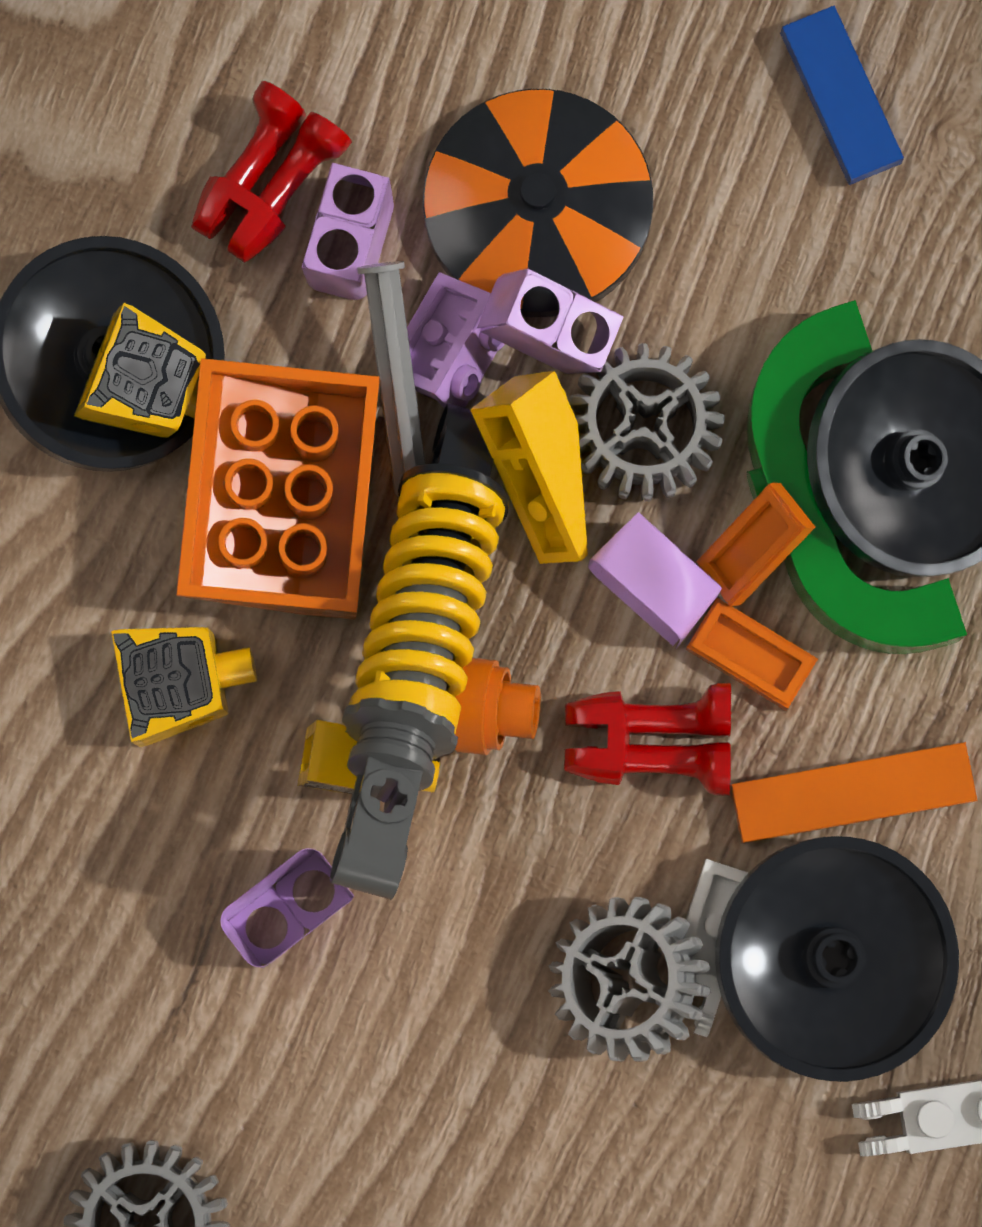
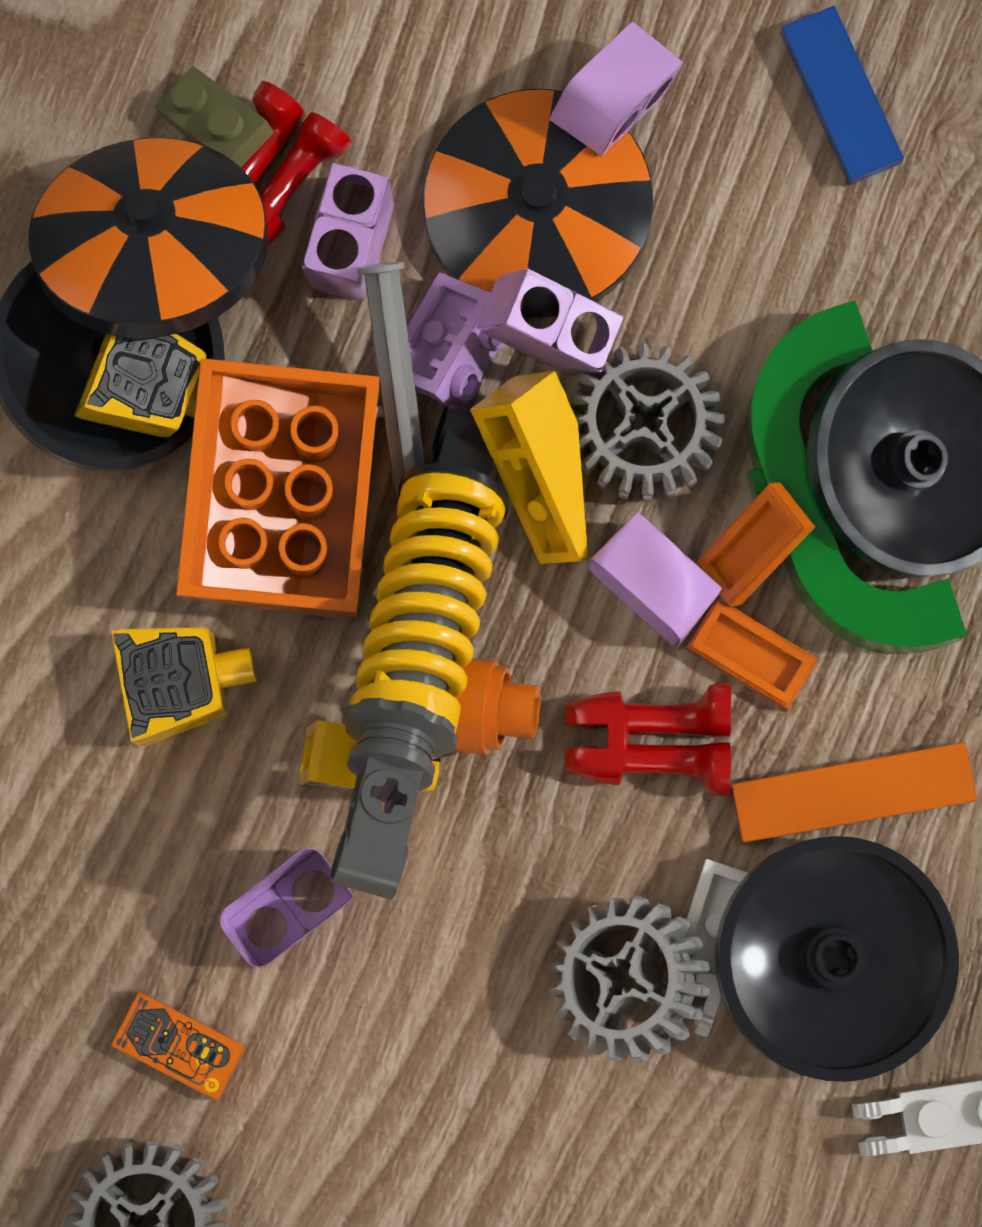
(148, 237): none -> dish
(178, 1045): none -> tile
(213, 117): none -> olive plate
(616, 89): none -> lavender piece

